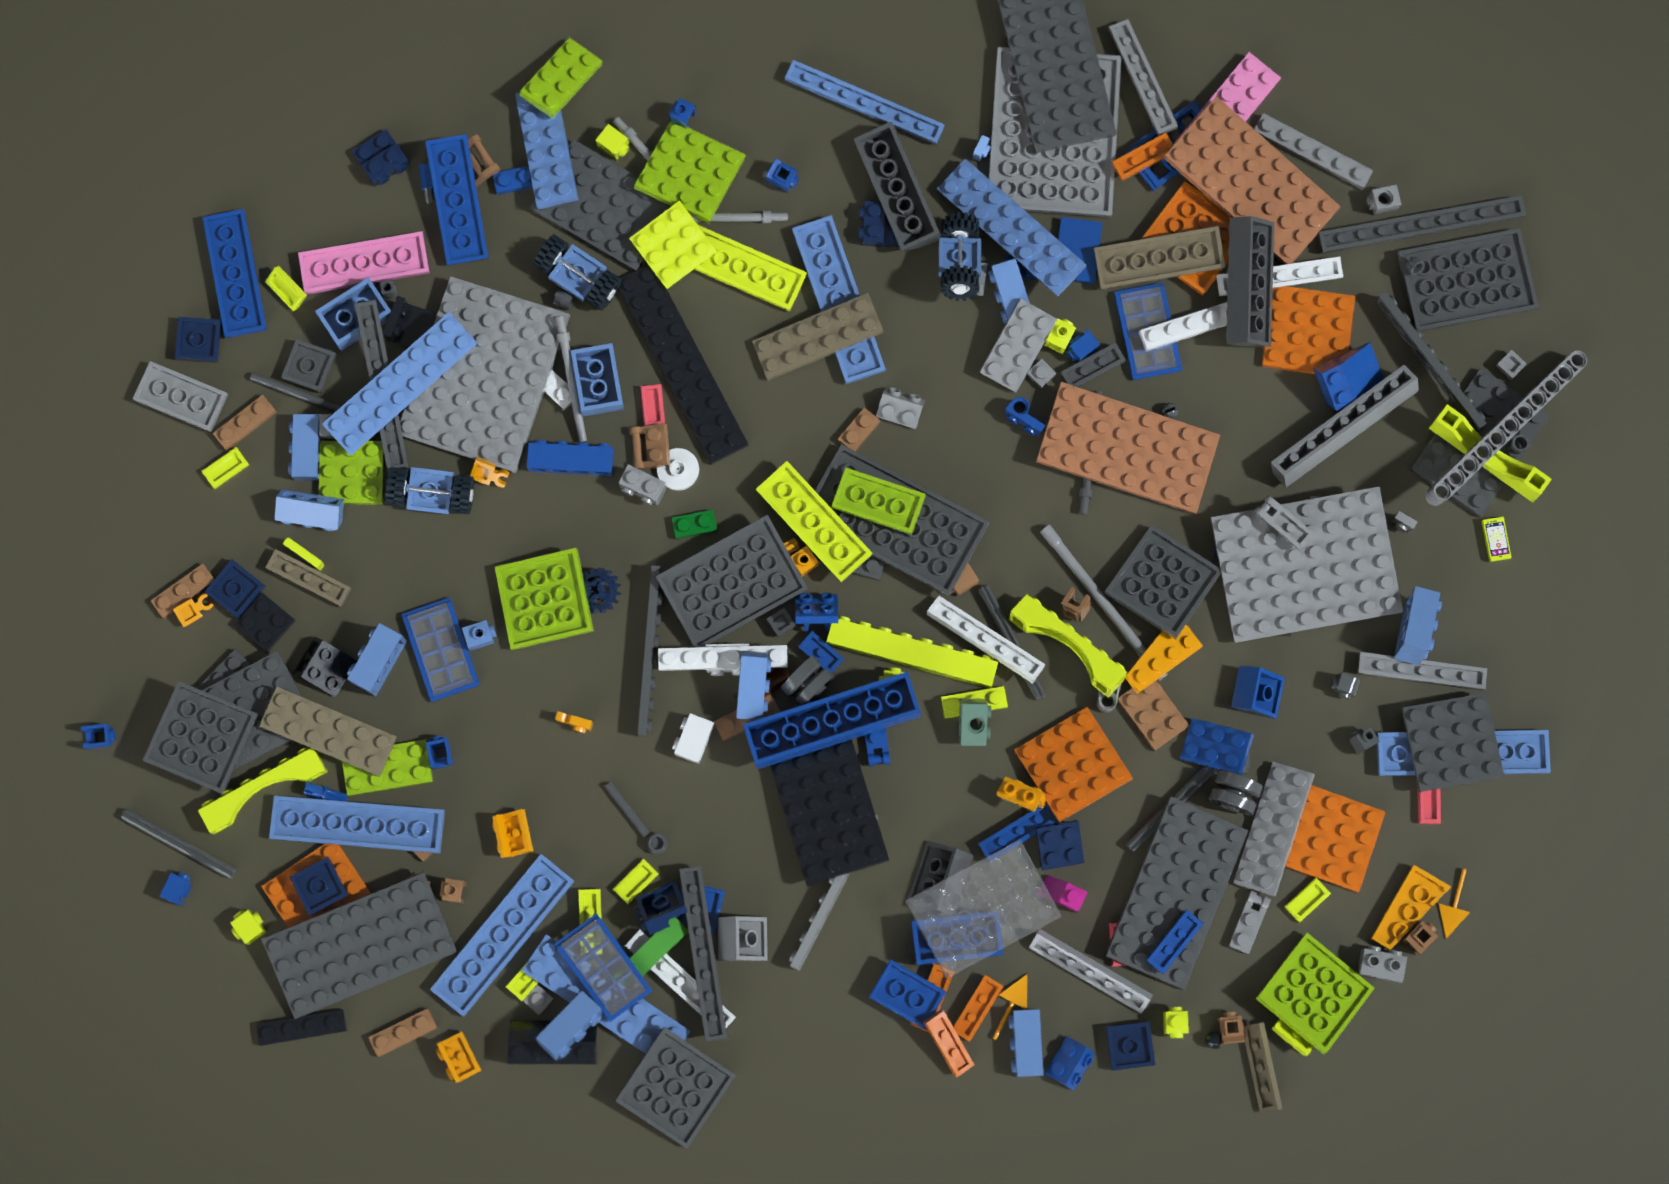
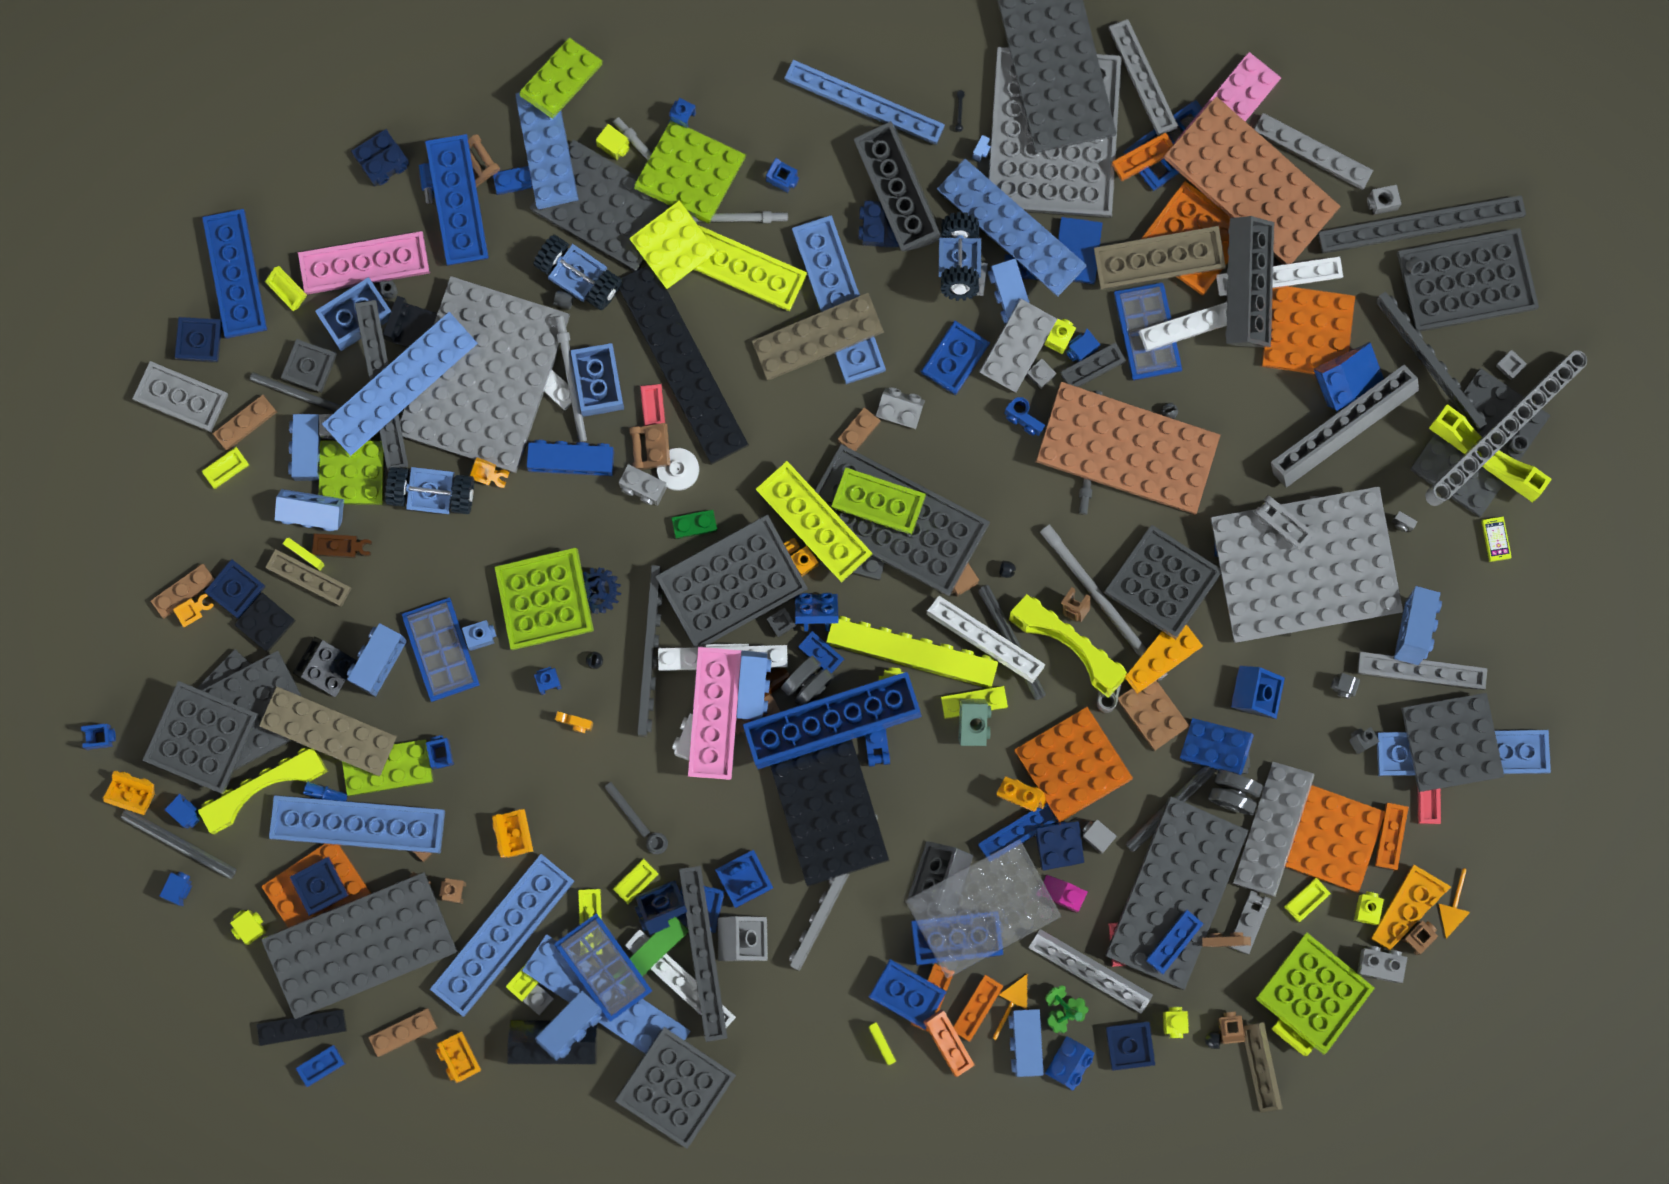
(129, 792): none -> light orange bracket
(183, 812): none -> blue window
(320, 1066): none -> blue plate
(338, 546): none -> reddish brown plate
(547, 679): none -> blue window
(599, 660): none -> black hinge
(714, 713): none -> bright pink plate
(744, 878): none -> blue plate
(882, 1044): none -> neon yellow tile
(955, 357): none -> blue tile
(960, 95): none -> black hinge
(1007, 569): none -> black hinge
(1074, 1009): none -> bright green plant
(1098, 836): none -> light grey brick
(1218, 940): none -> medium nougat plate
(1362, 912): none -> neon yellow brick
(1391, 836): none -> orange plate

